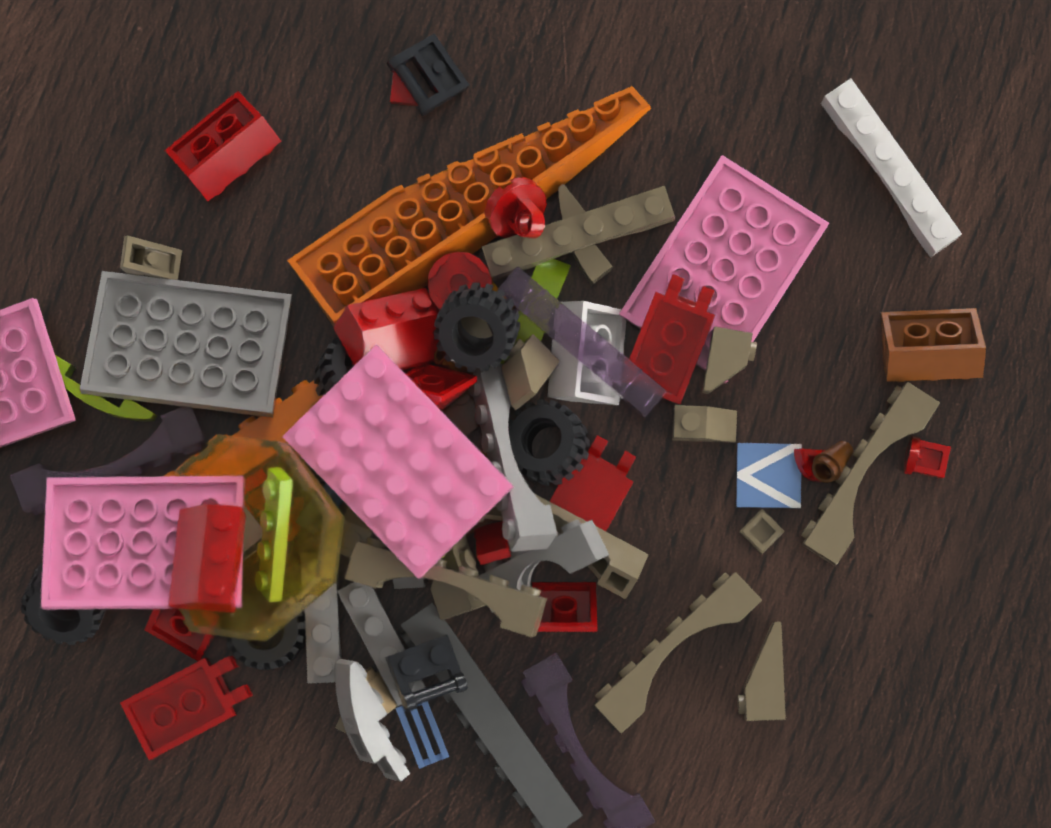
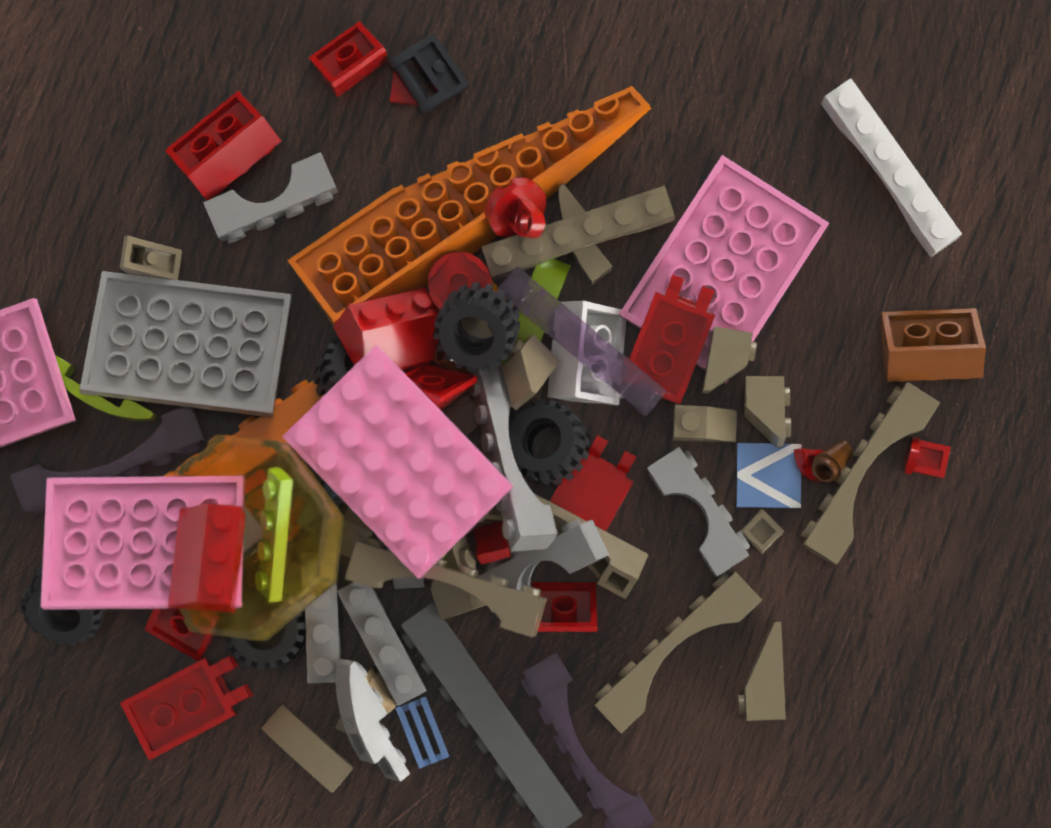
(307, 748): none -> dark tan slope
(308, 184): none -> light grey arch
(349, 58): none -> red slope
(423, 662): black plate -> none
(676, 476): none -> light grey arch
(765, 407): none -> dark tan slope

